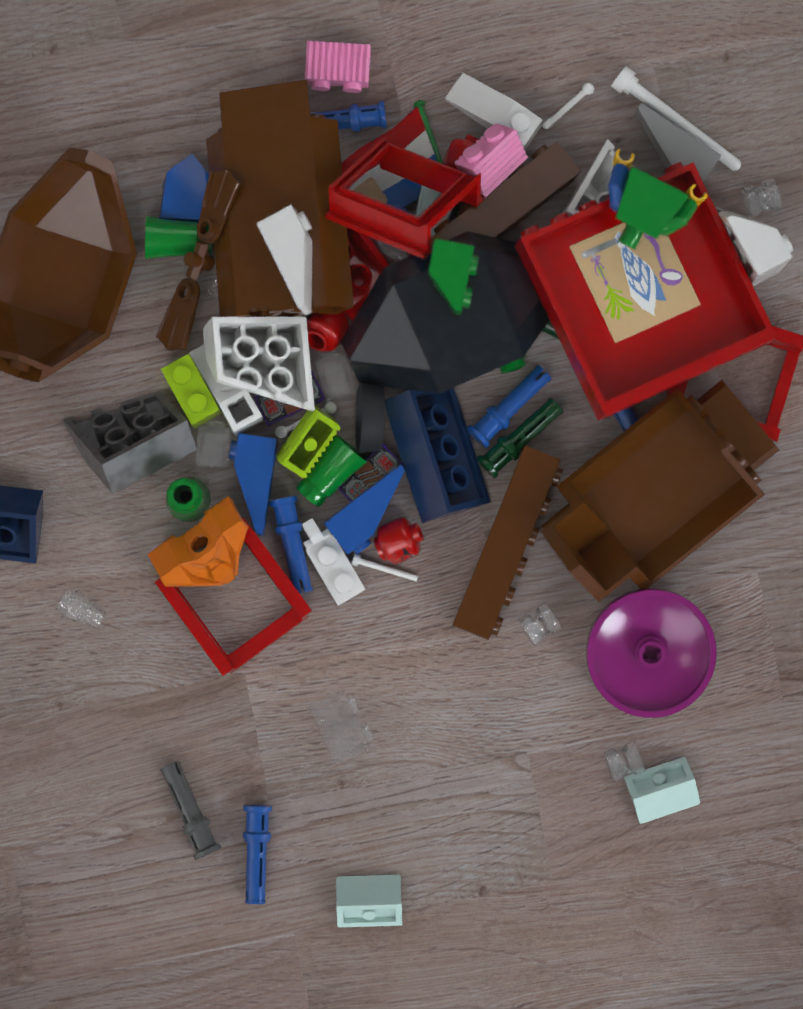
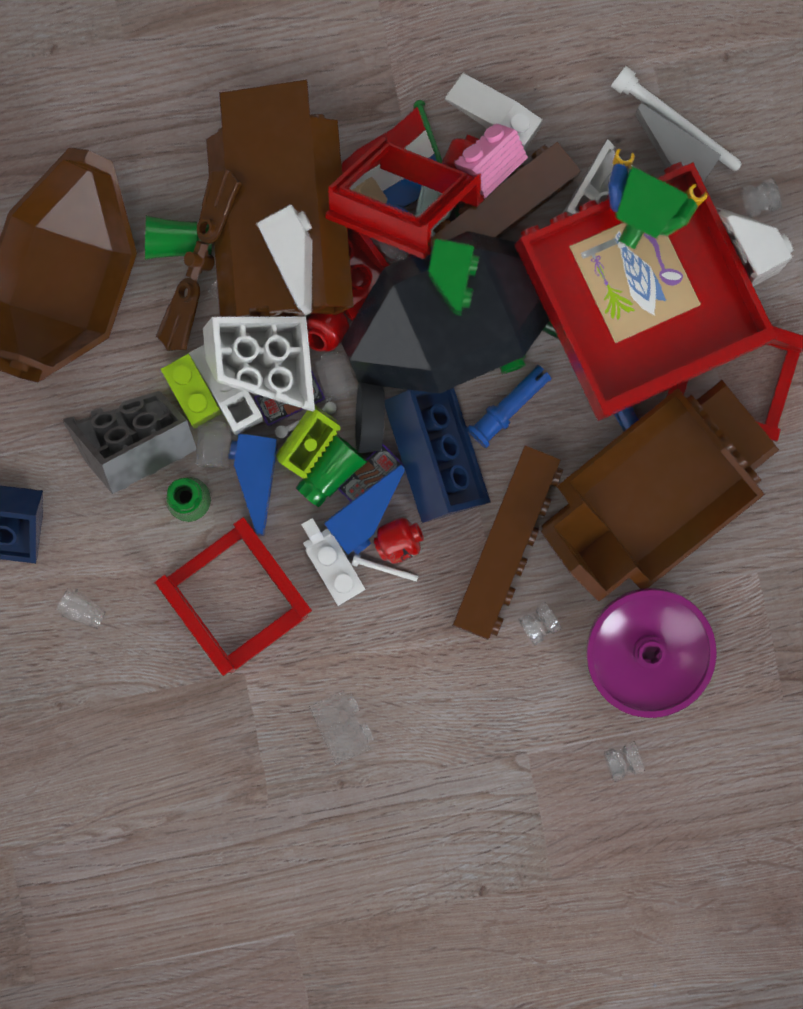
(184, 191): blue slope -> none
(194, 823): dark grey pin -> none
(215, 564): orange piece -> none
(256, 837): blue pin -> none
(289, 527): blue pin -> none
(337, 65): bright pink brick -> none
(359, 116): blue pin -> none
(368, 901): light aqua panel -> none
(506, 451): dark green pin -> none
(587, 89): white hinge -> none
(663, 790): light aqua panel -> none

